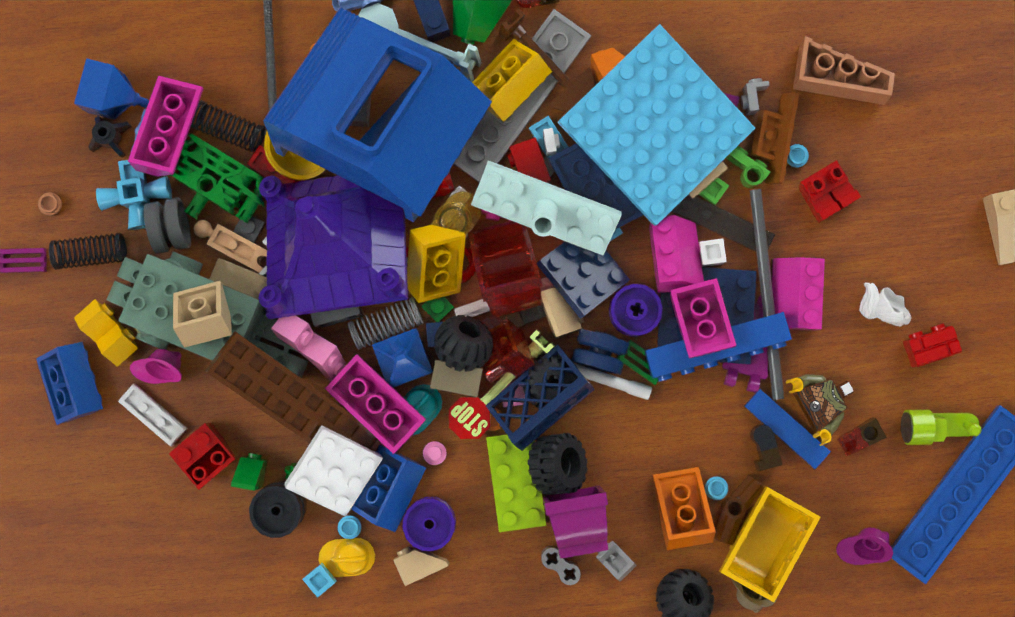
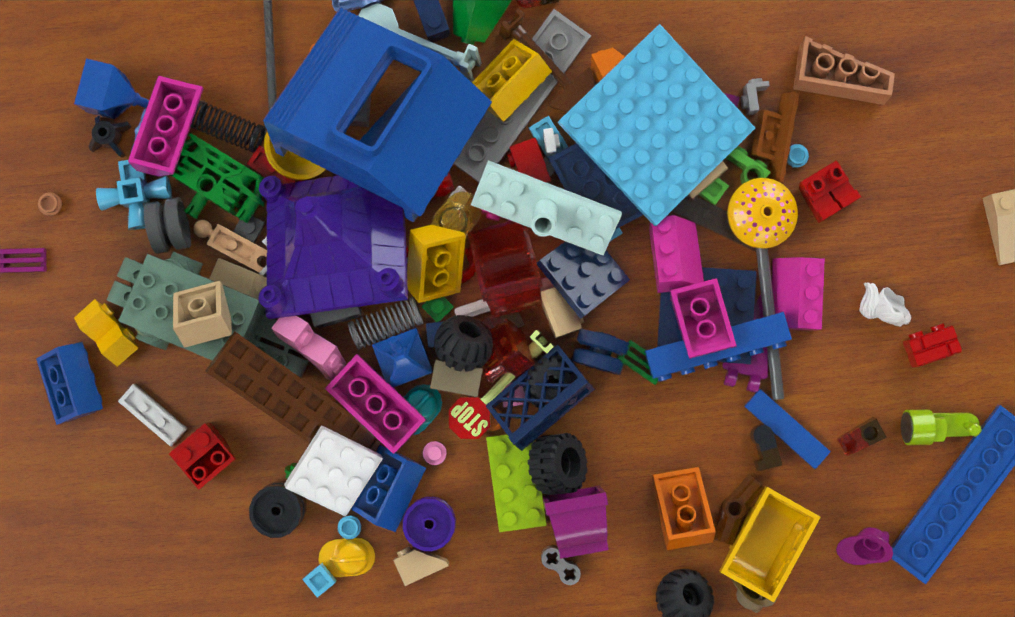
(120, 253): black piece -> none
(158, 368): dark pink piece -> none
(250, 472): green slope -> none
(532, 314): pearl dark grey plate -> none
(616, 561): light grey bracket -> none
(631, 387): white piece -> none
(647, 303): dark purple wheel -> none
(712, 252): white panel -> none
(716, 488): medium azure plate -> none
(748, 217): none -> yellow dish
(821, 403): torso -> none

